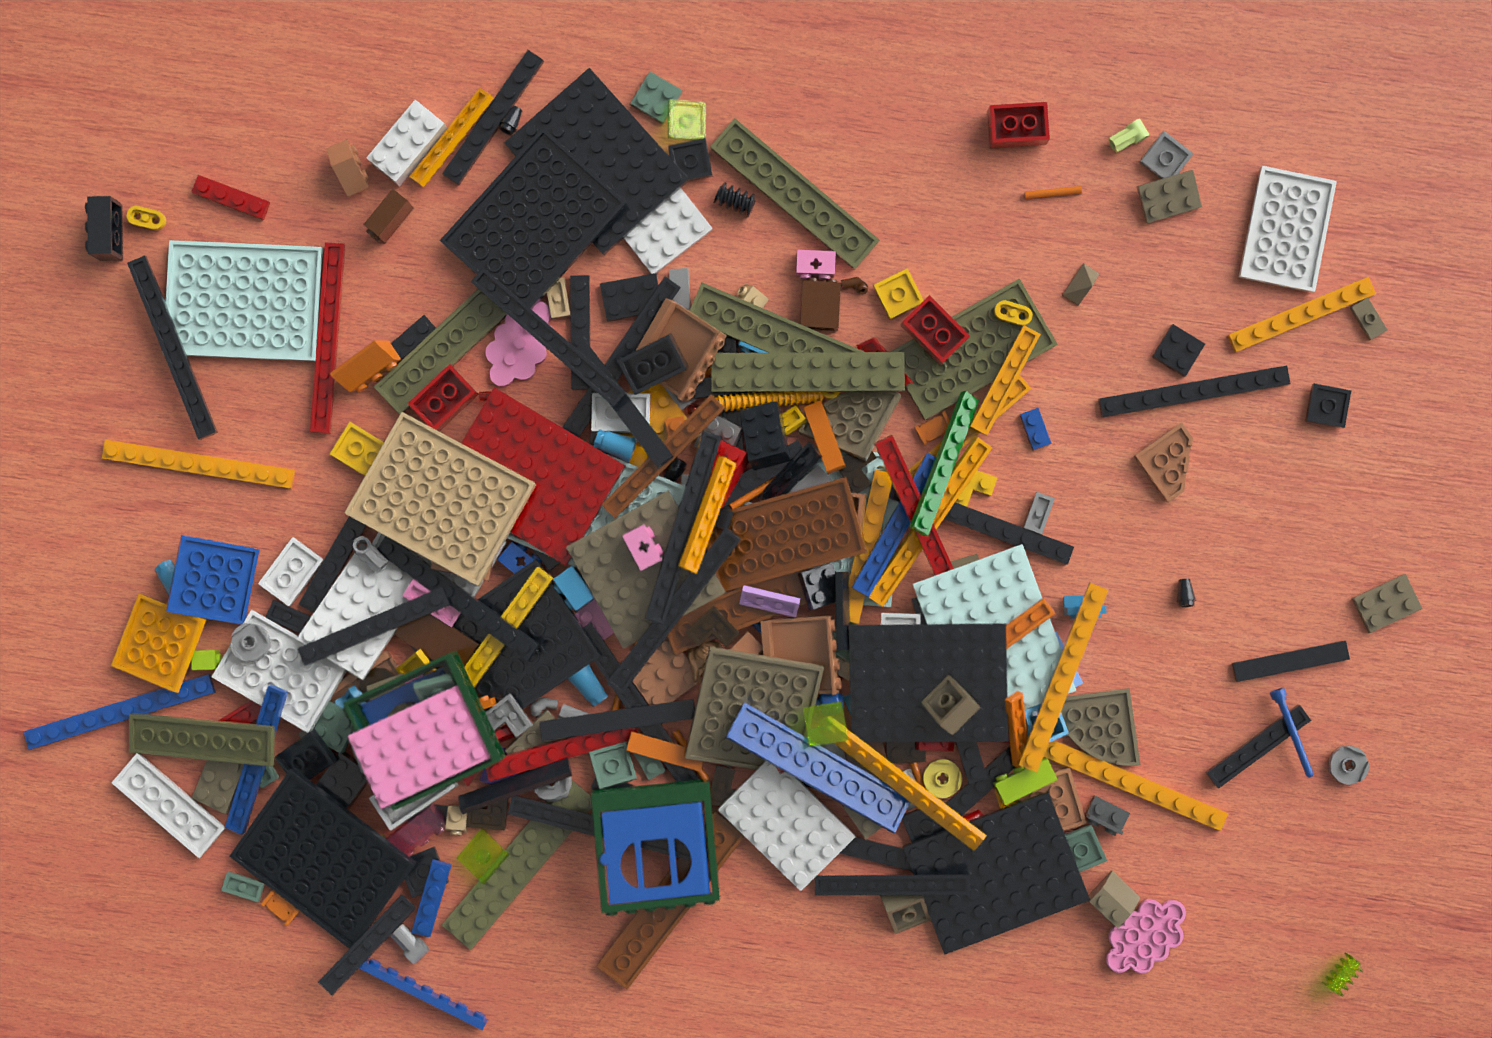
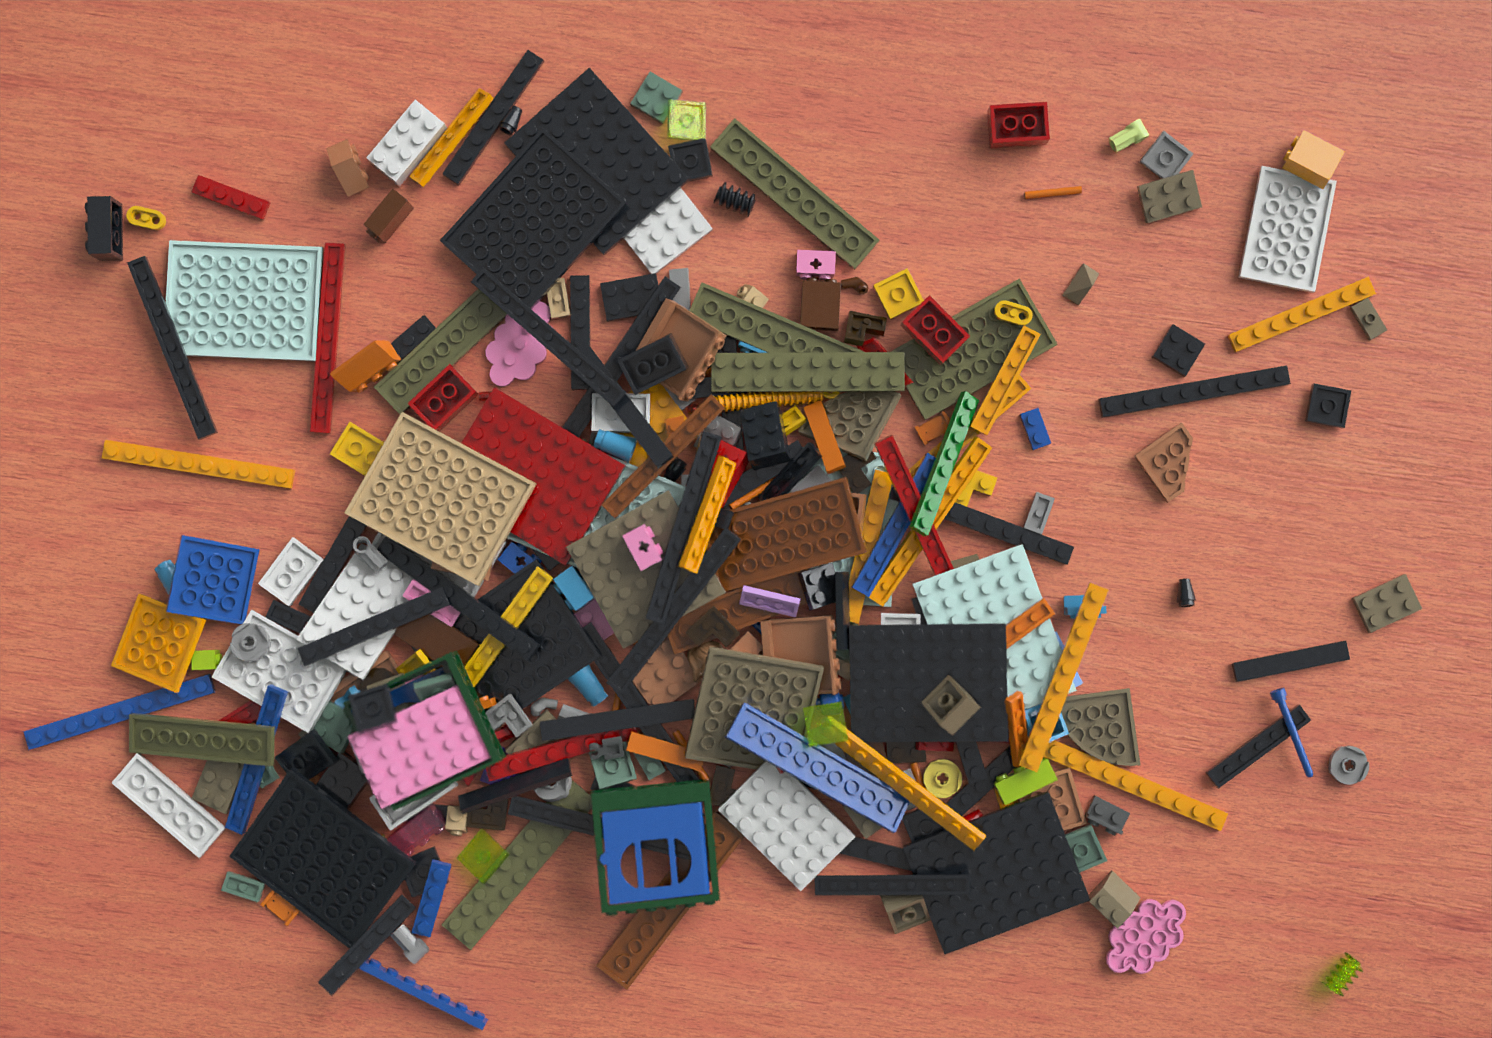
(373, 708): none -> black plate
(610, 748): none -> dark grey plate
(863, 323): none -> dark brown plate
(1312, 159): none -> light orange brick

